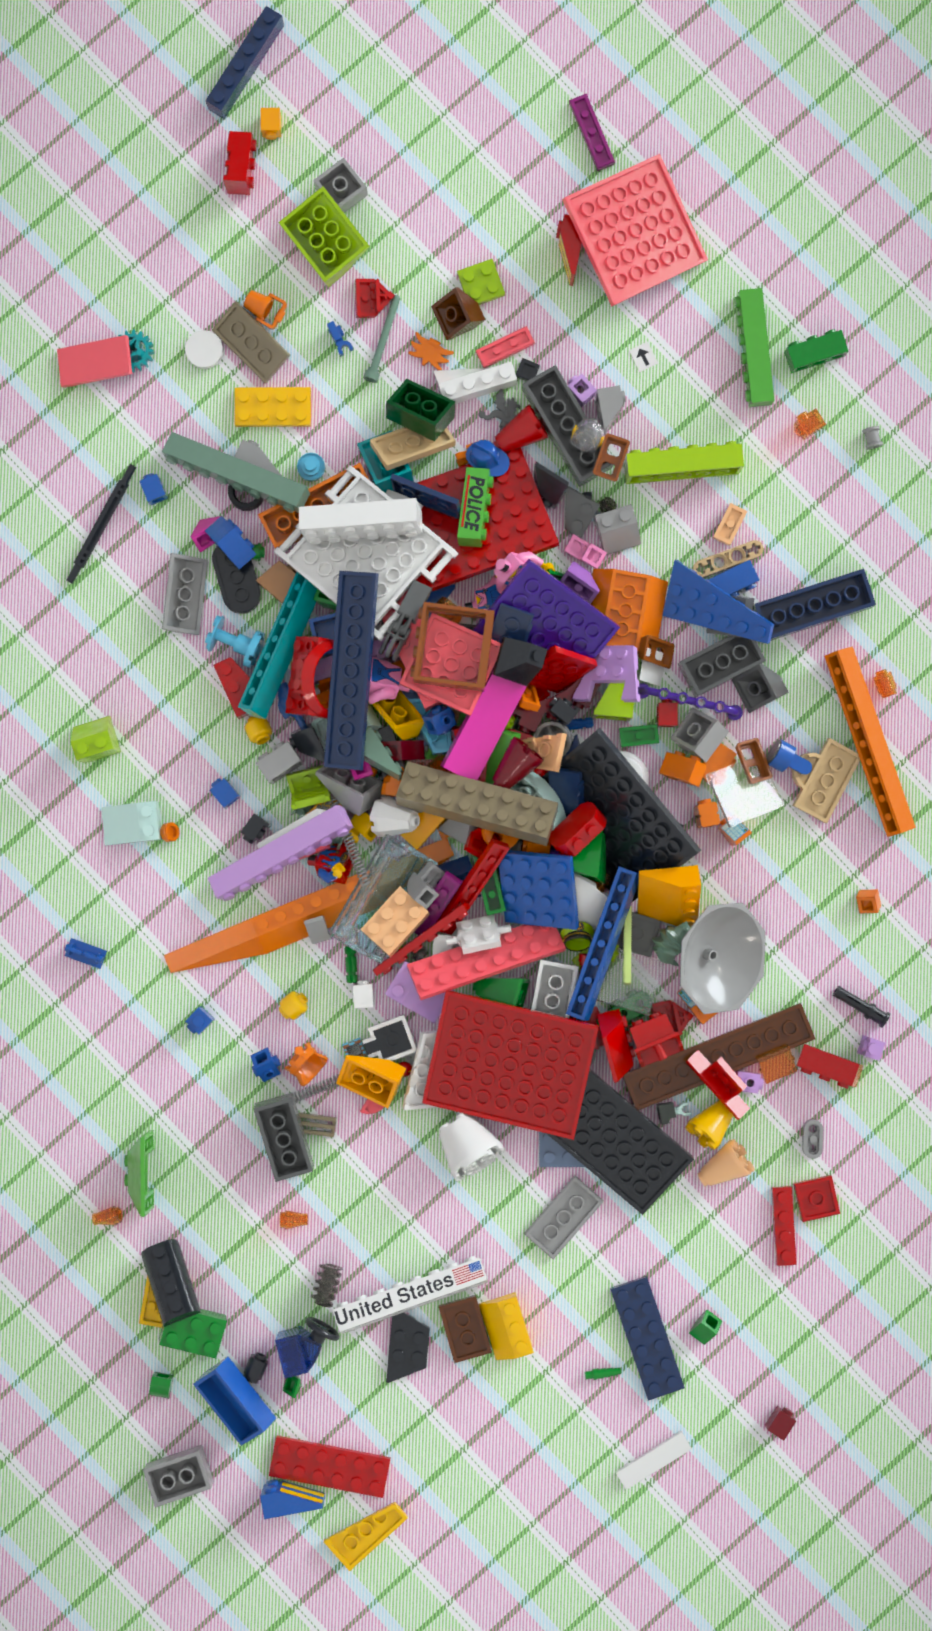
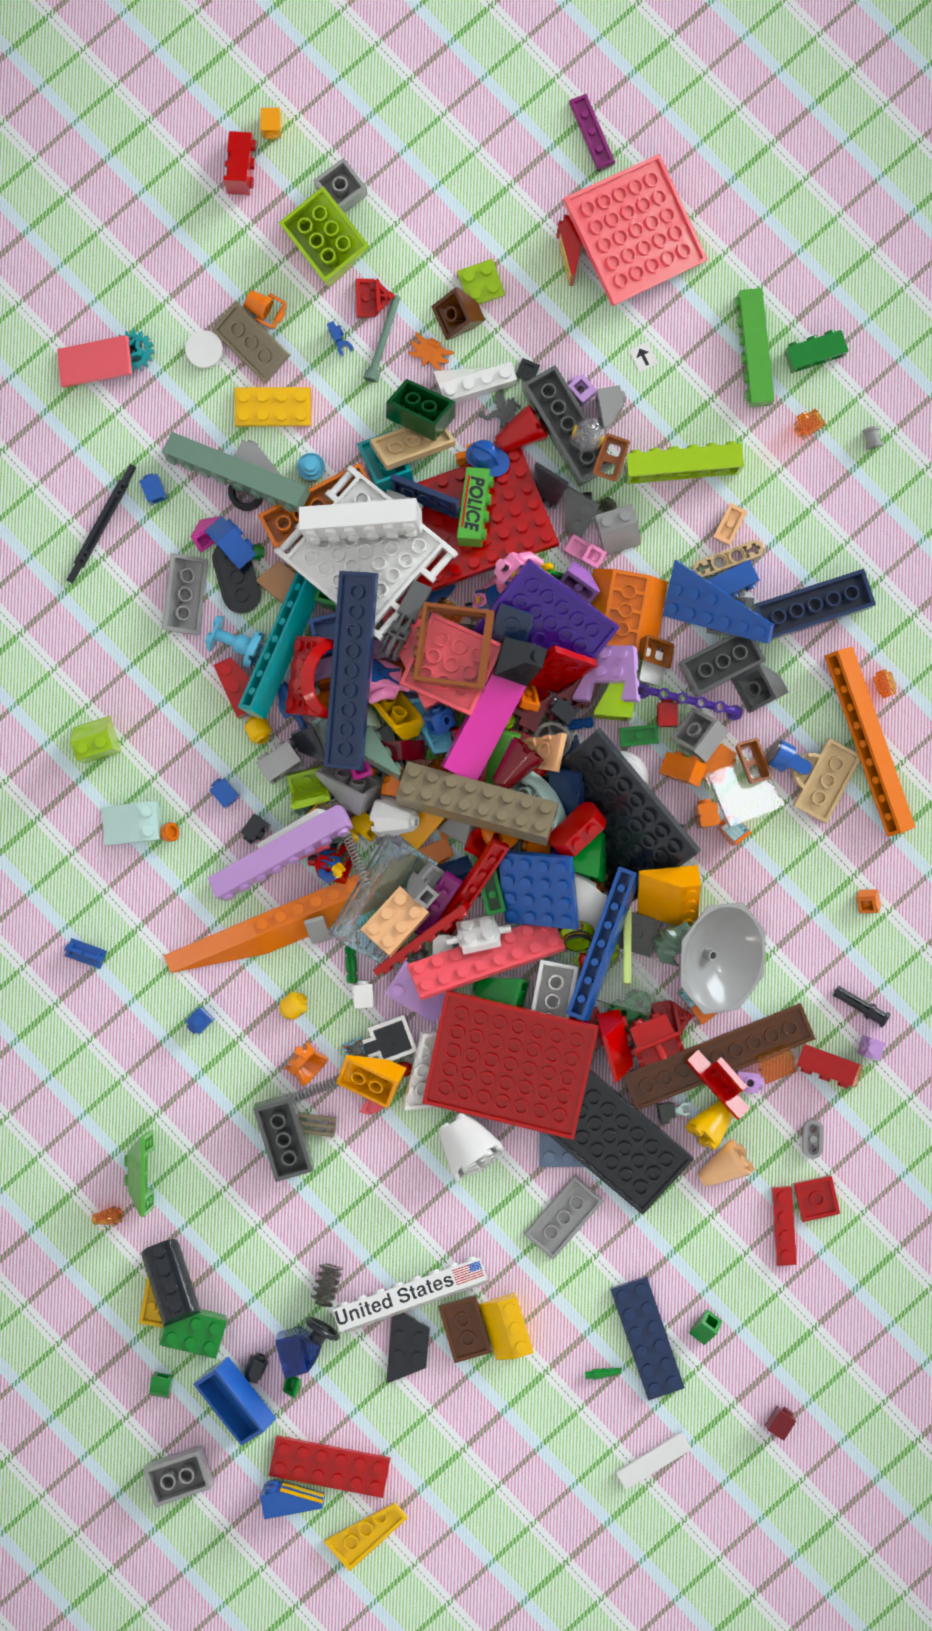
(245, 62): dark blue brick -> none
(265, 1064): blue brick -> none
(292, 1219): clear orange cone -> none
(505, 347): coral tile -> none

